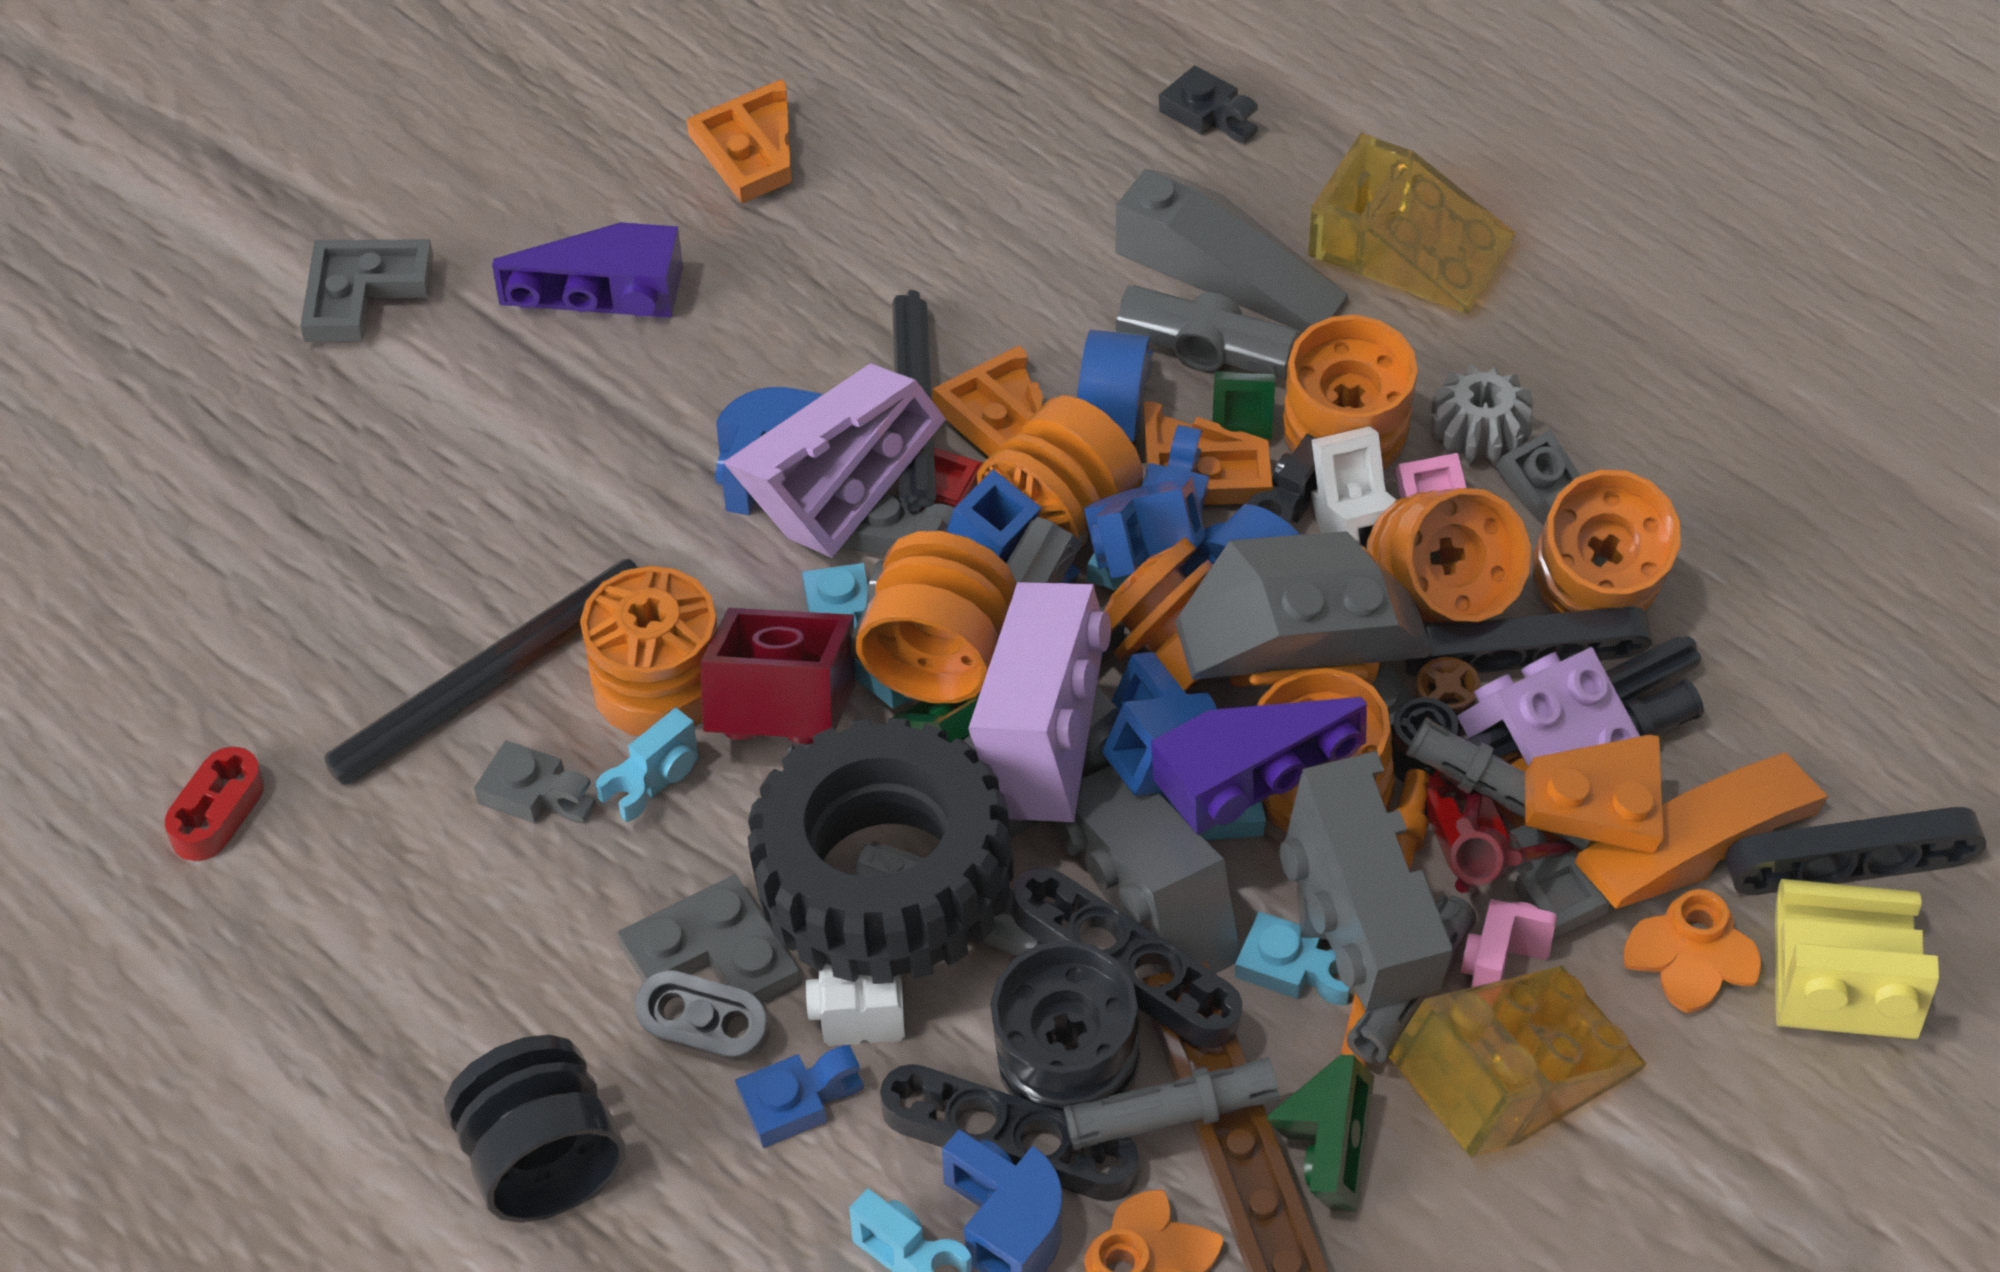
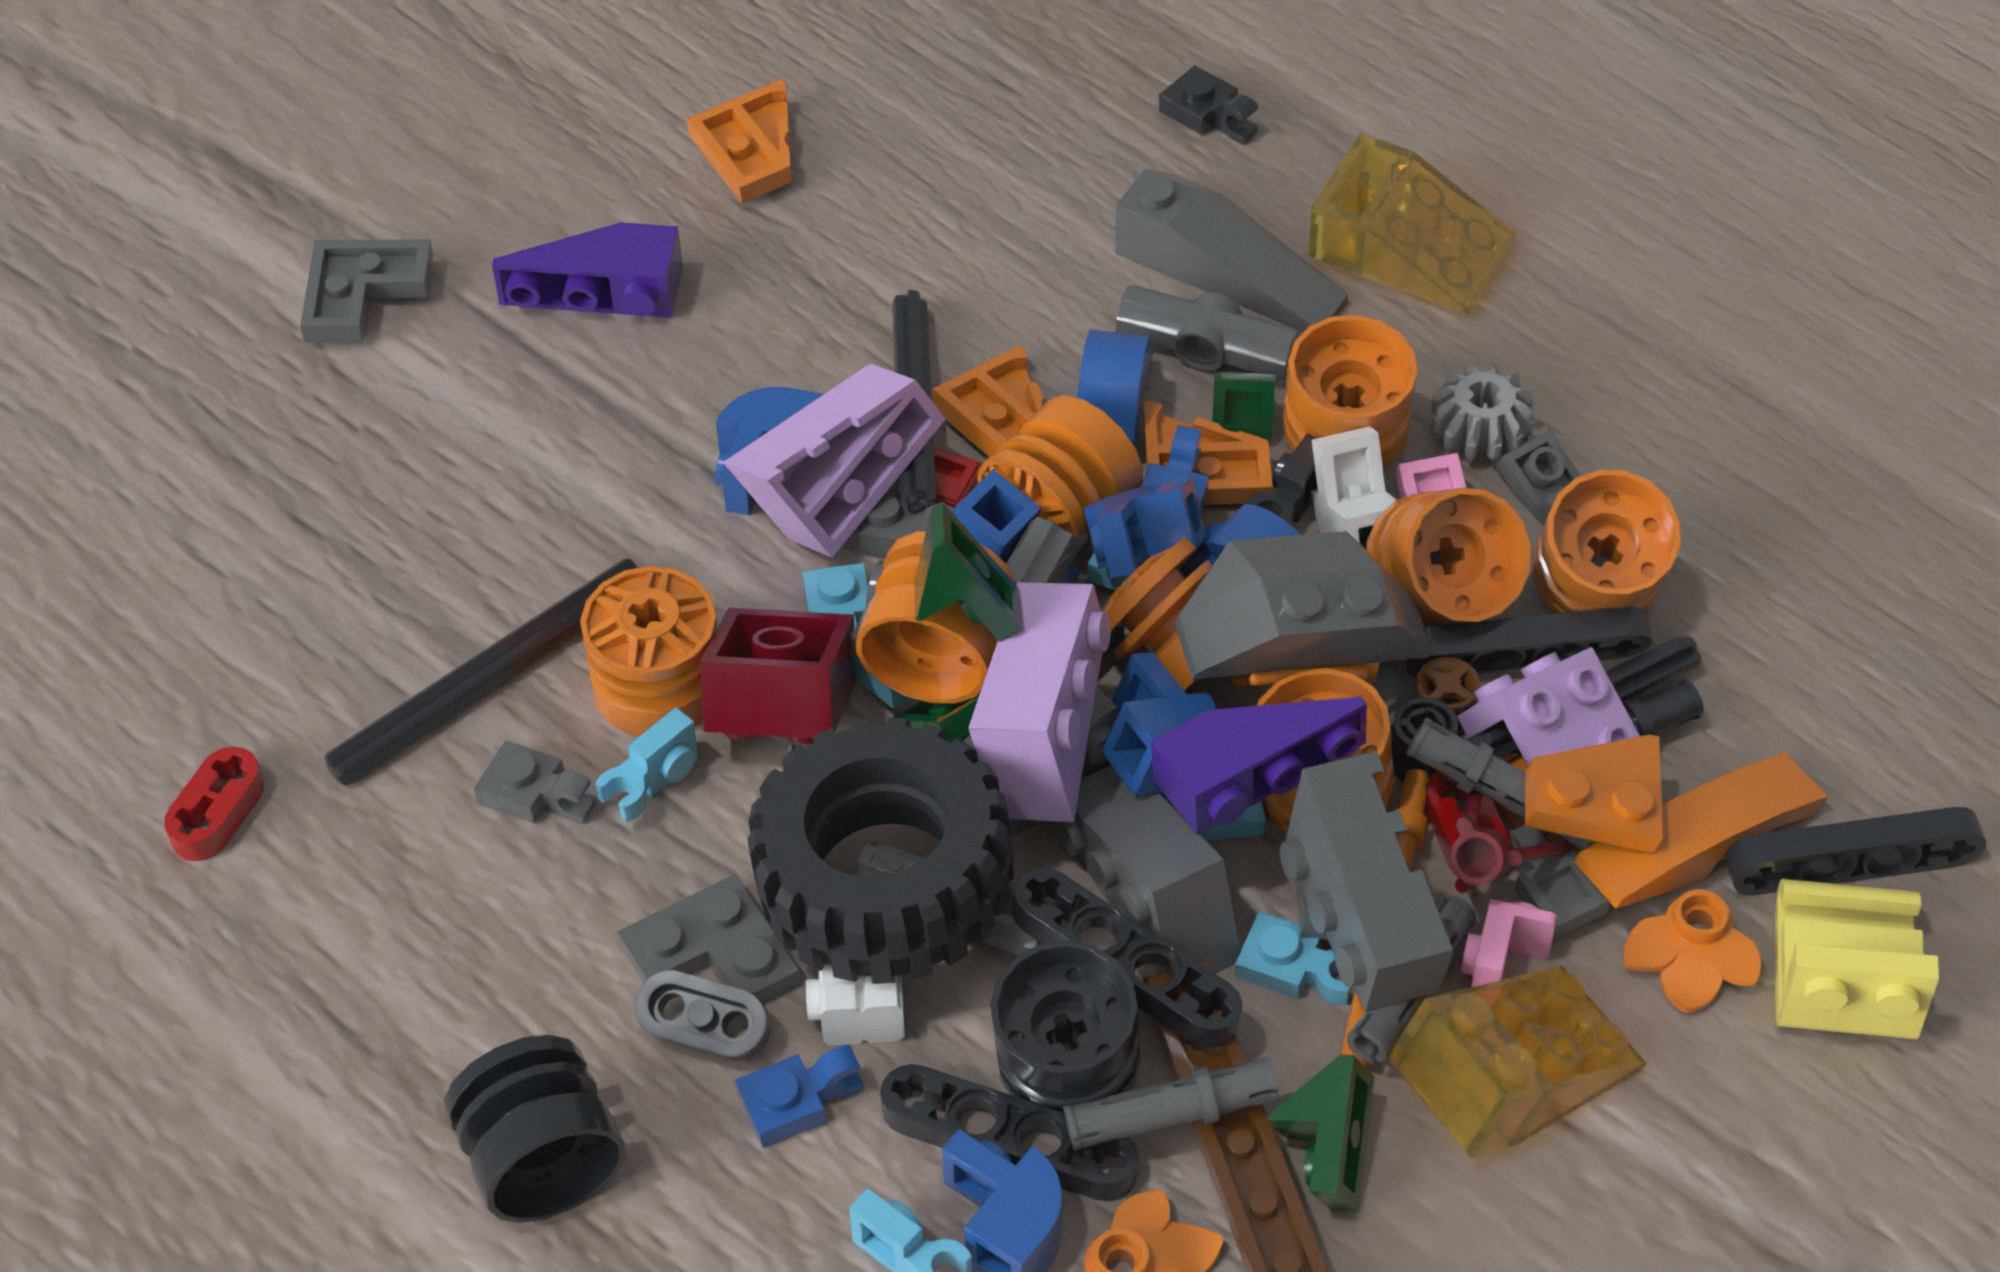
(961, 570): none -> dark green slope

